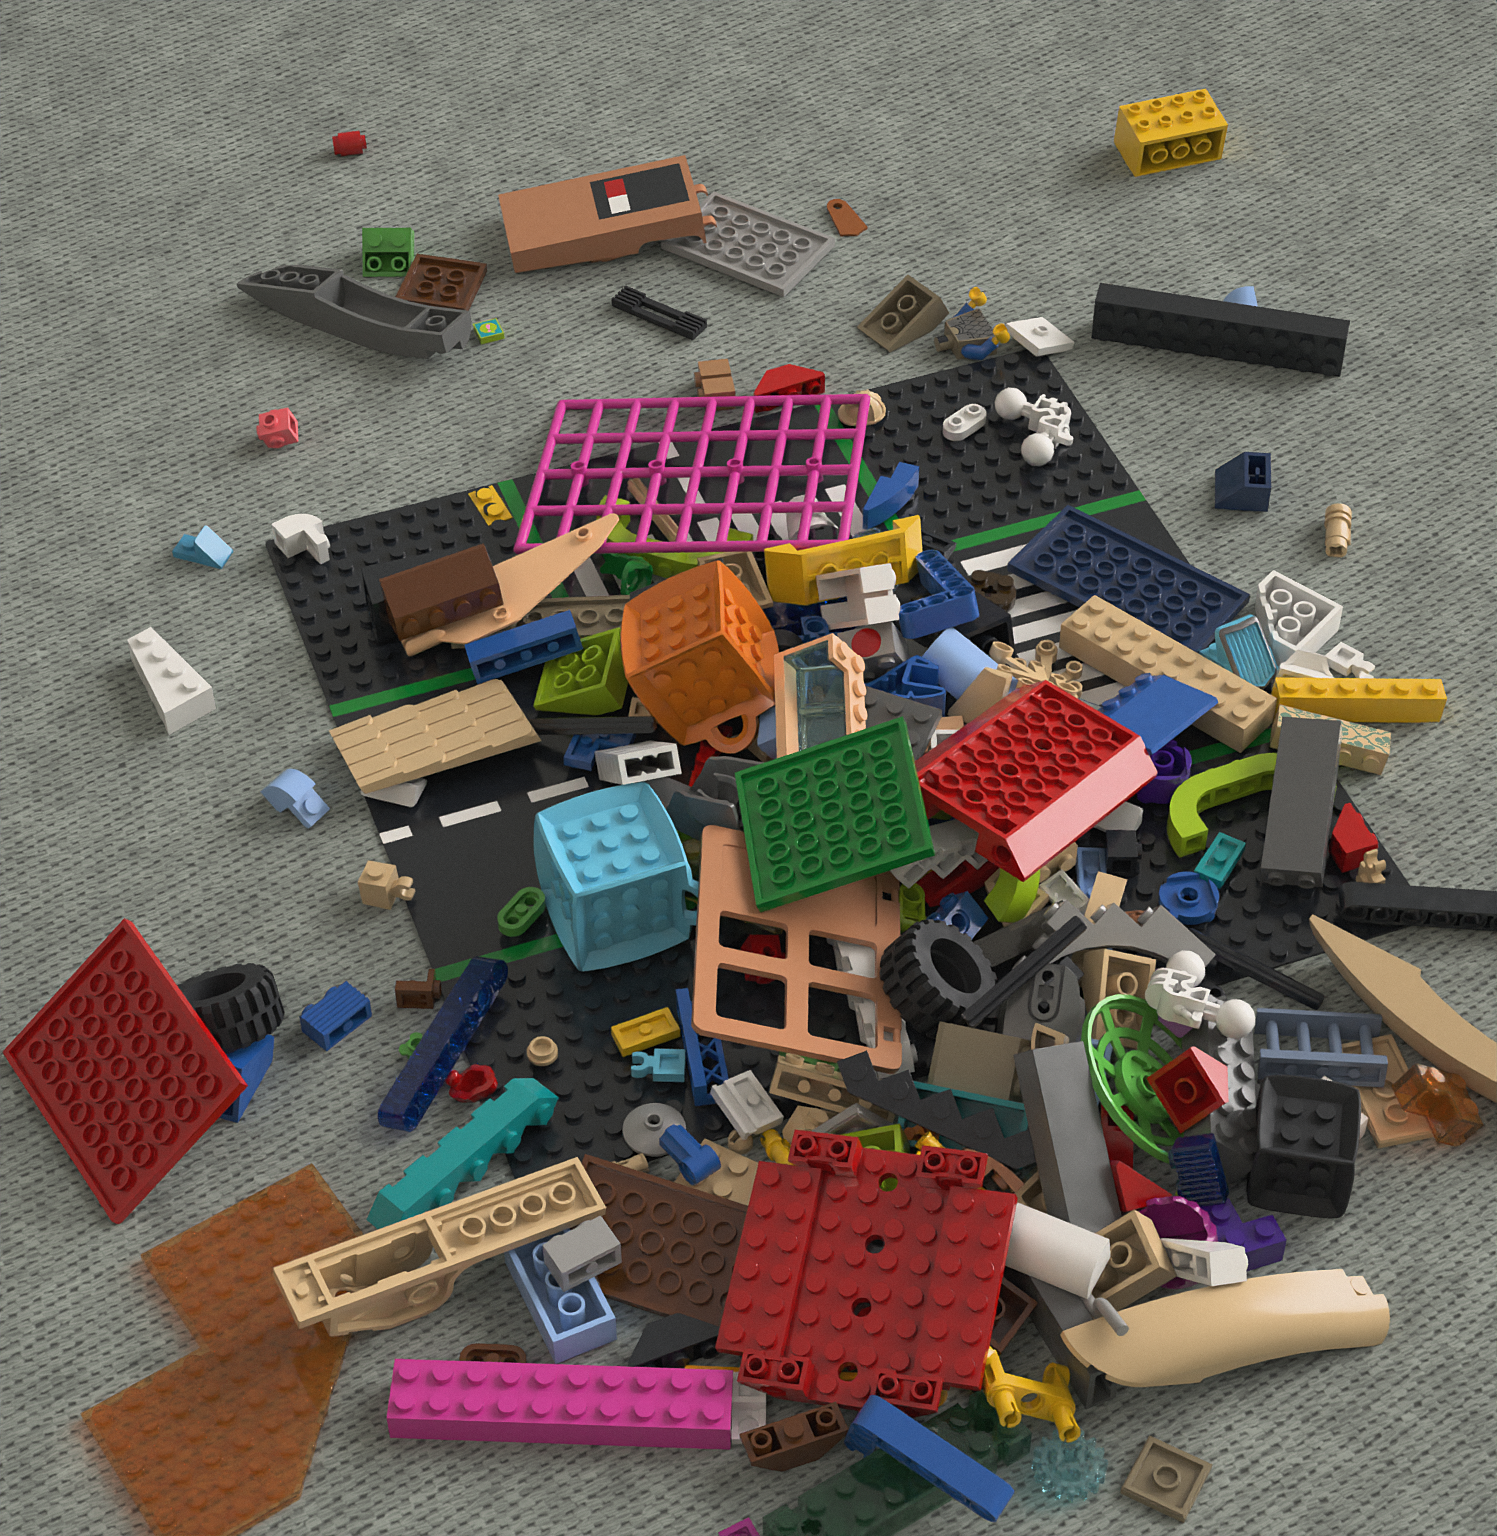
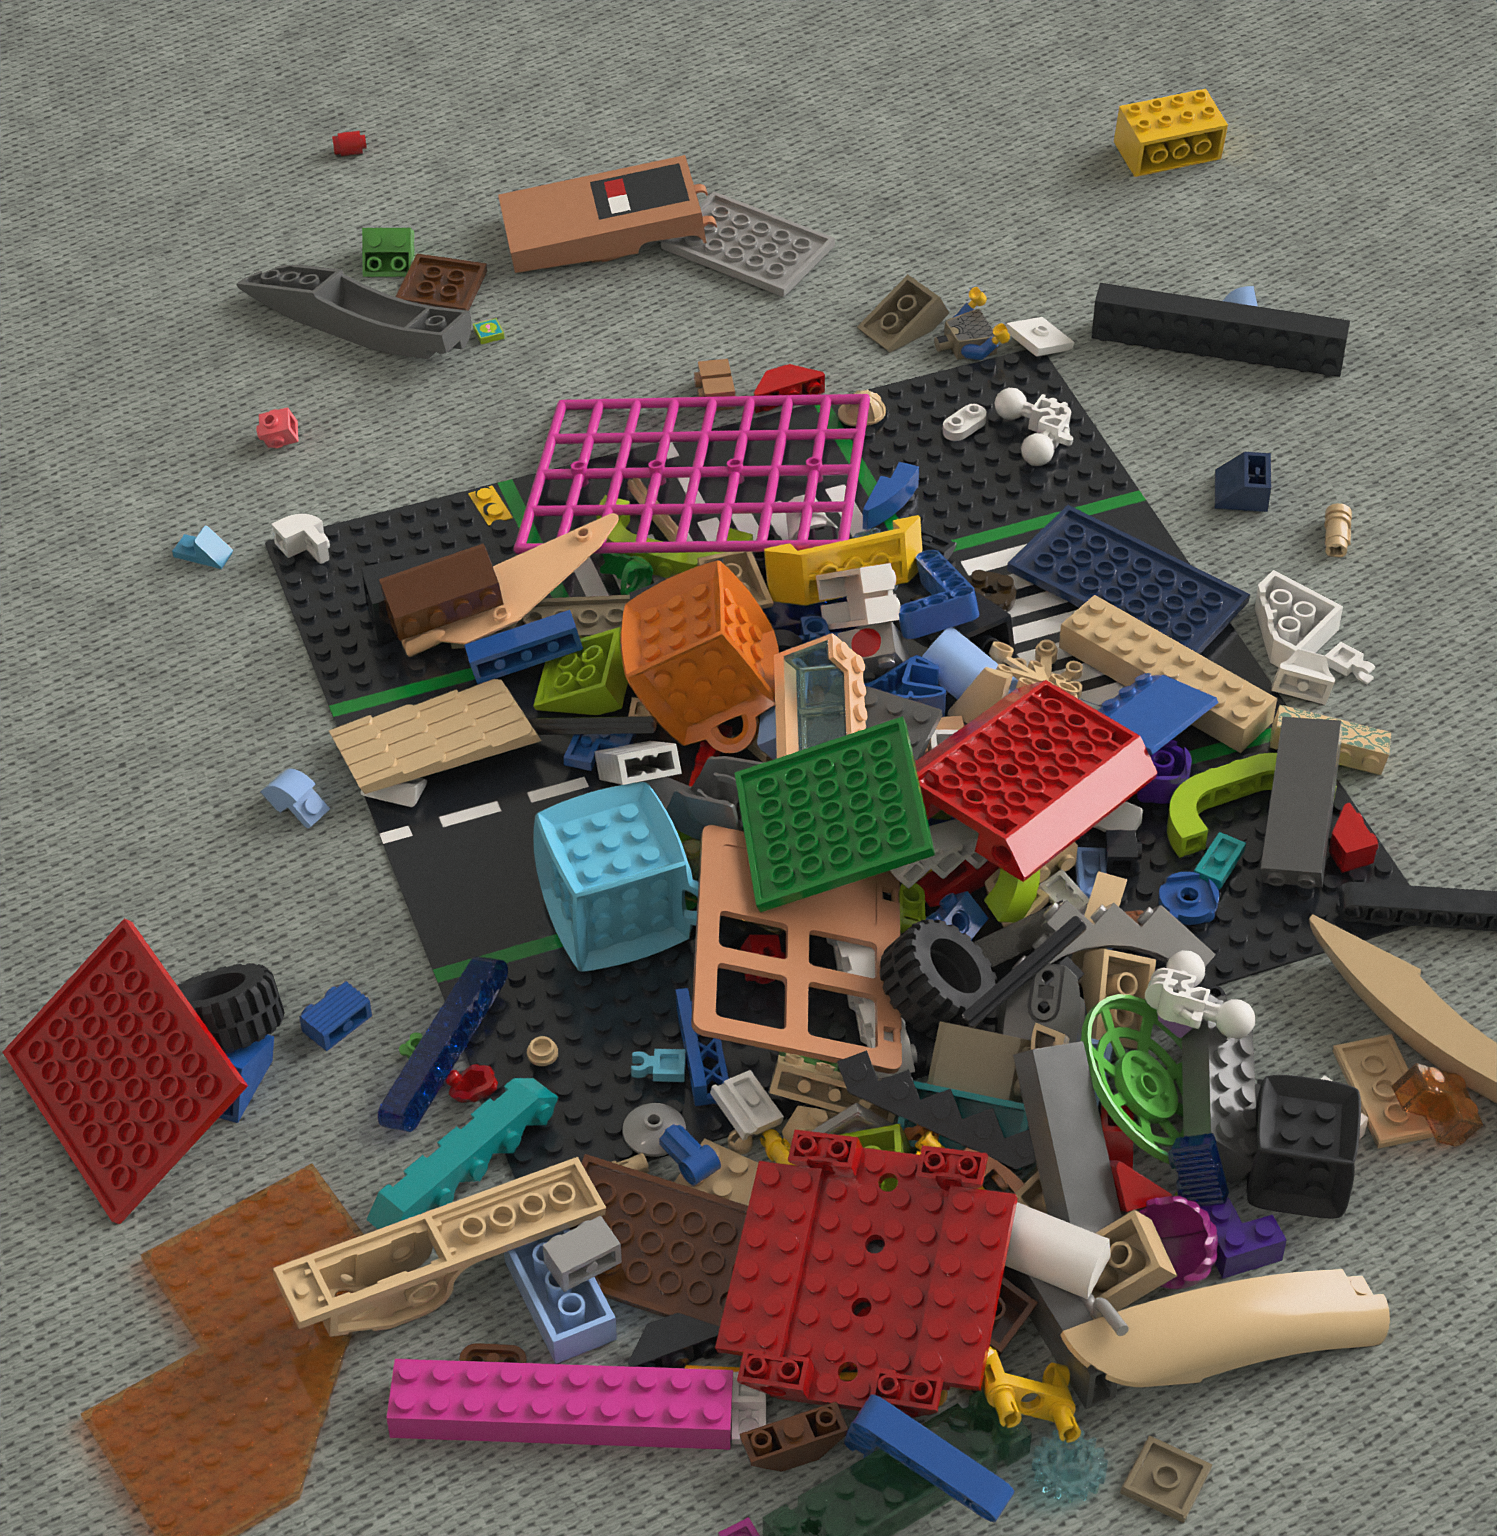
(170, 681): white wedge -> none
(381, 885): tan brick -> none
(418, 993): reddish brown bracket -> none
(517, 915): bright green plate -> none
(645, 1031): yellow plate -> none
(686, 323): black container -> none
(845, 219): dark orange piece -> none
(1191, 1087): red slope -> none
(1207, 1261): white slope -> none
(1243, 651): medium azure piece -> none
(1261, 972): black axle -> none
(1341, 1067): sand blue fence -> none
(1364, 698): yellow brick -> none
(1371, 868): tan plate -> none

